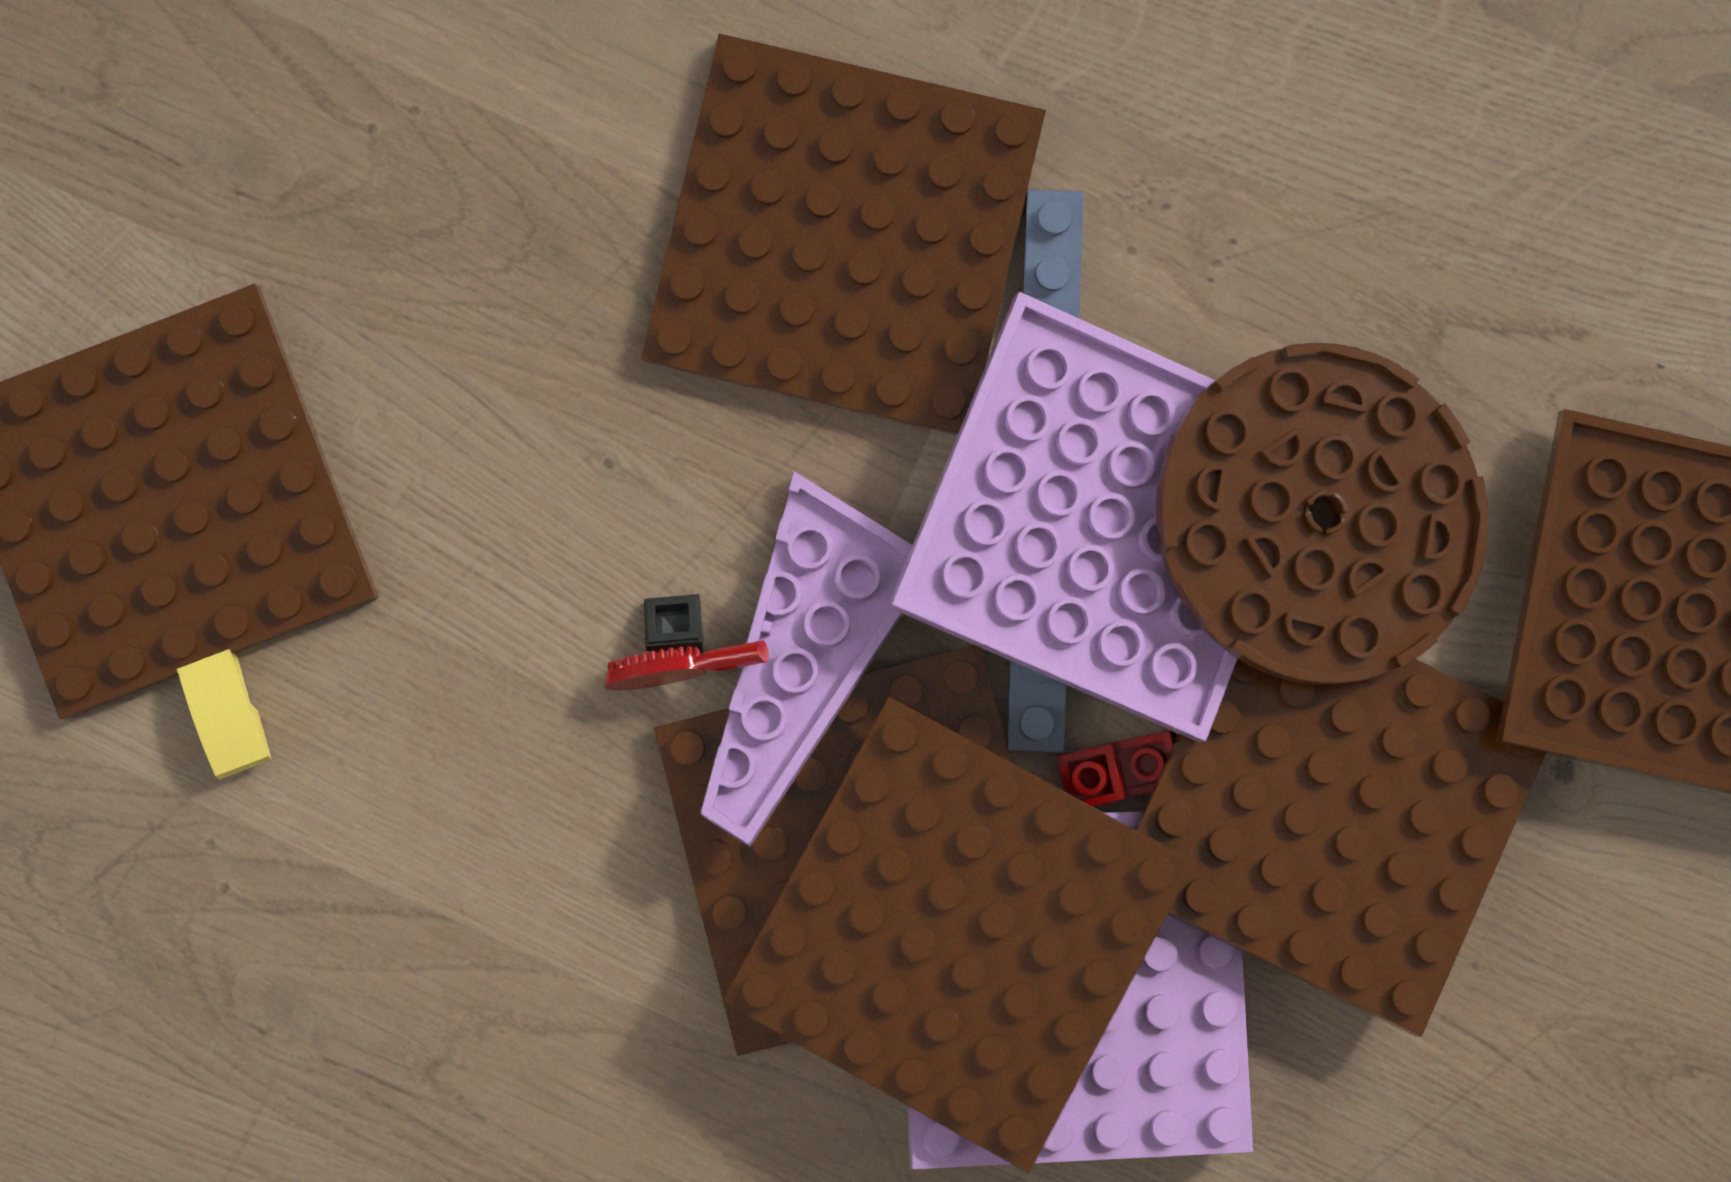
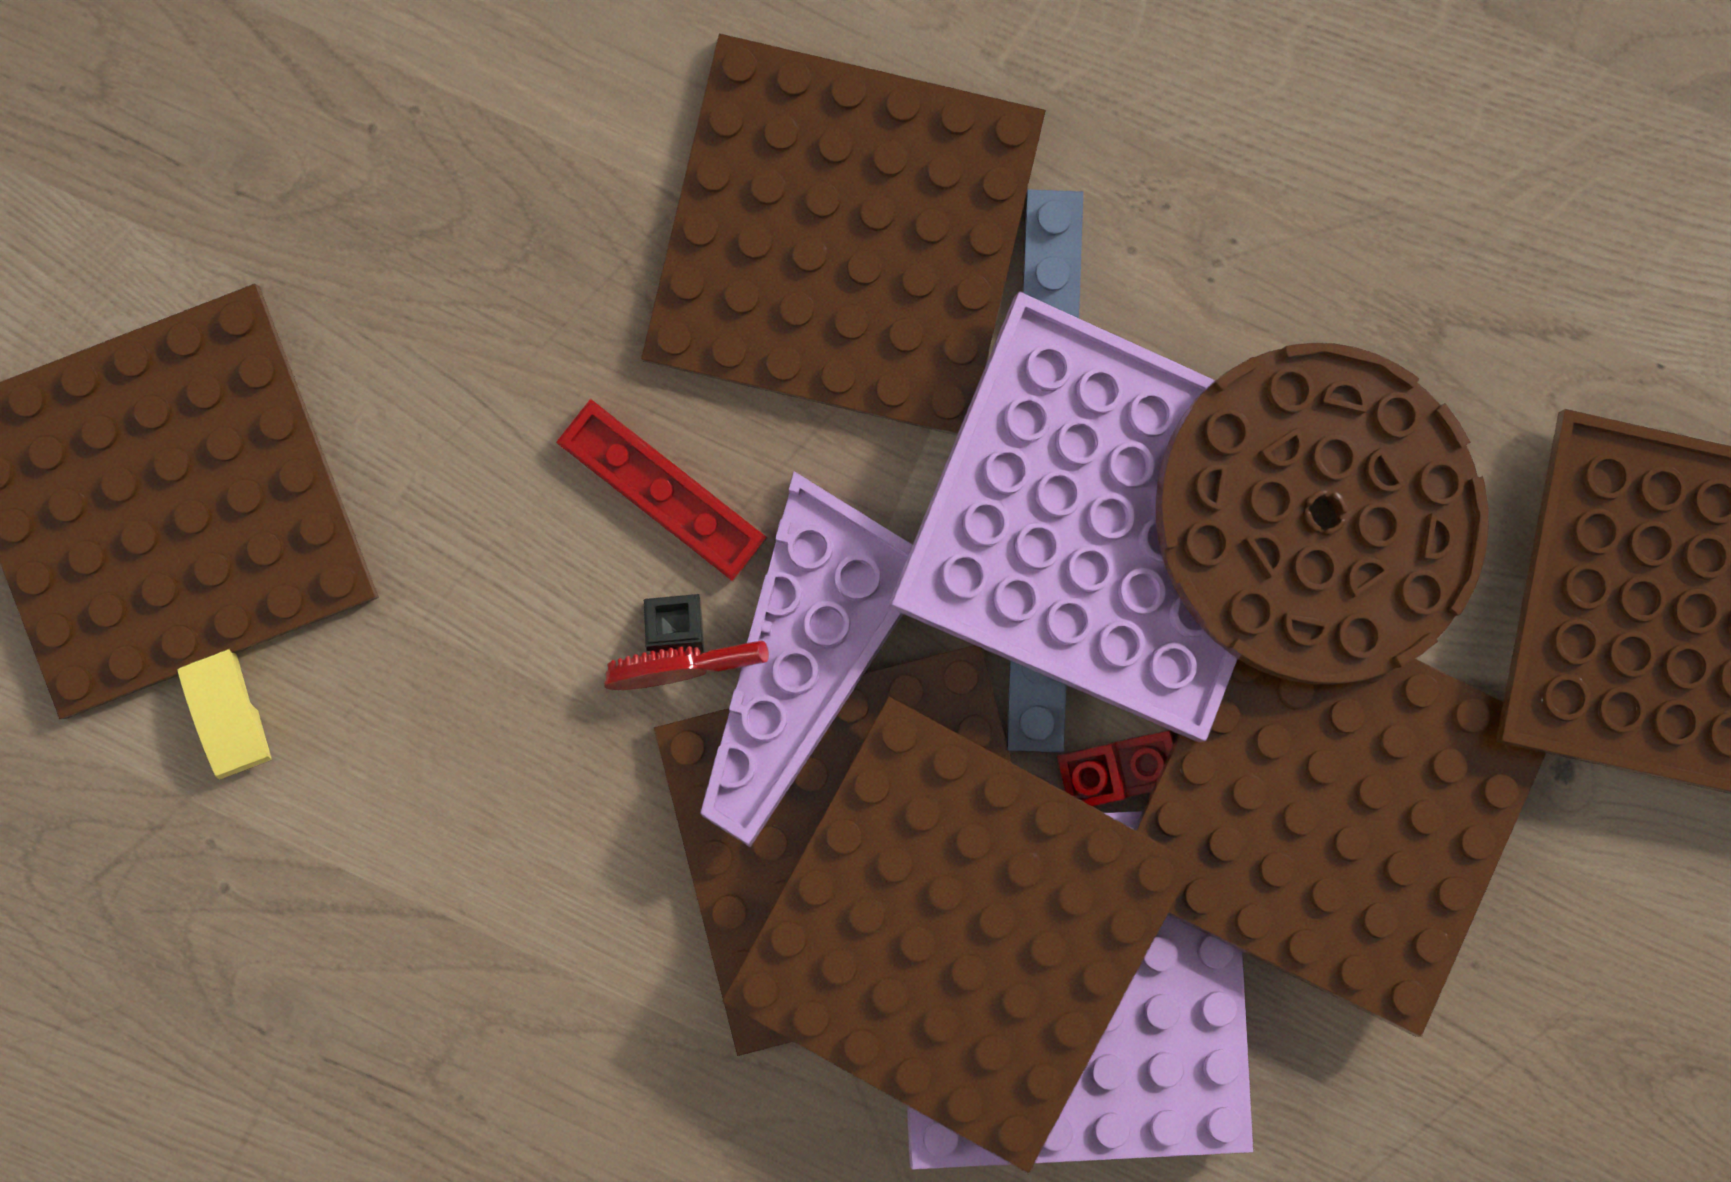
(661, 490): none -> red tile

